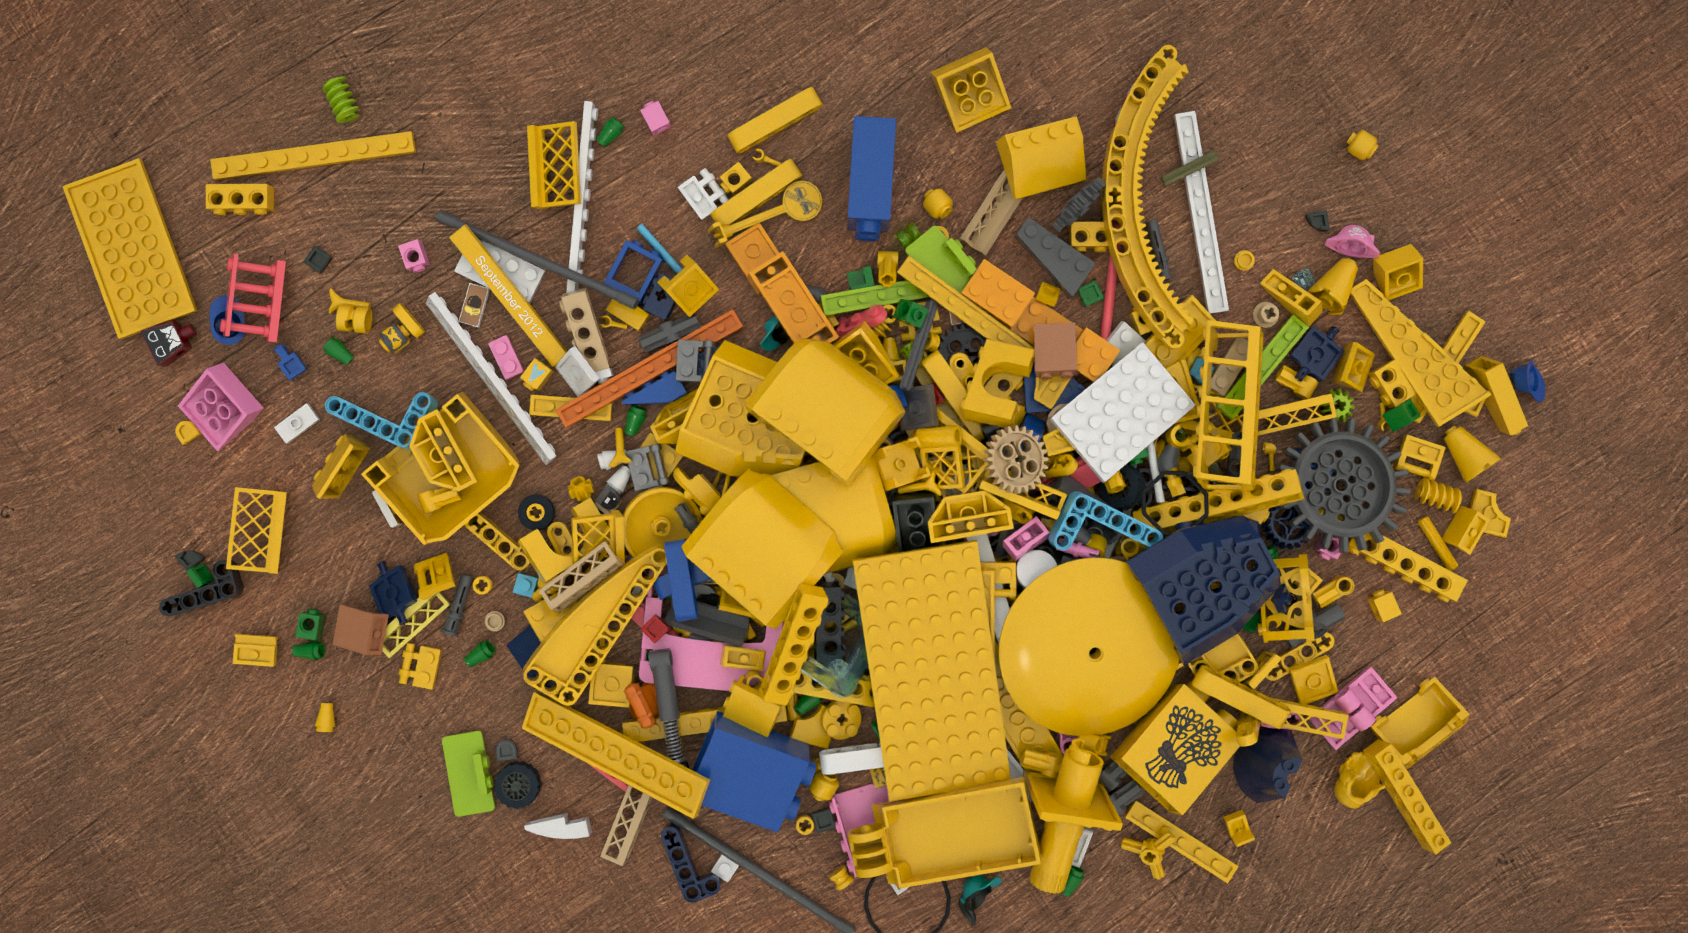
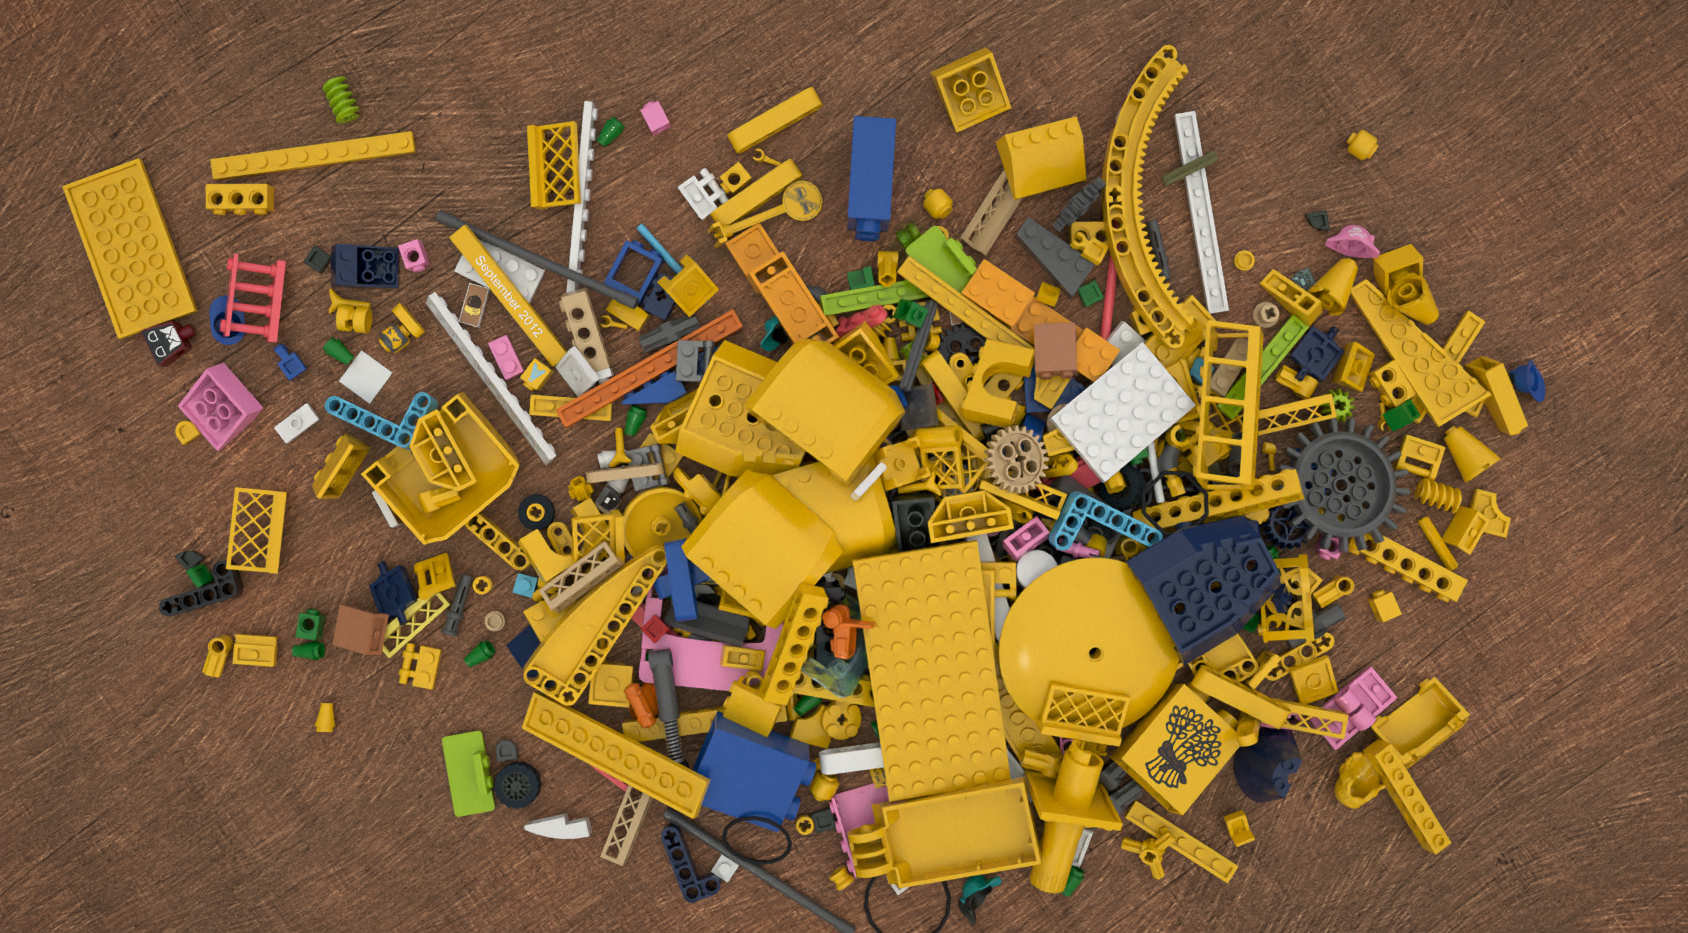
(216, 657): none -> yellow piece
(364, 266): none -> dark blue slope
(365, 377): none -> white sticker
(624, 472): none -> tan beam
(759, 862): none -> black piece
(844, 630): none -> orange piece
(868, 481): none -> white tile
(1076, 729): none -> yellow fence
(1091, 249): none -> yellow plate
(1414, 298): none -> yellow cone

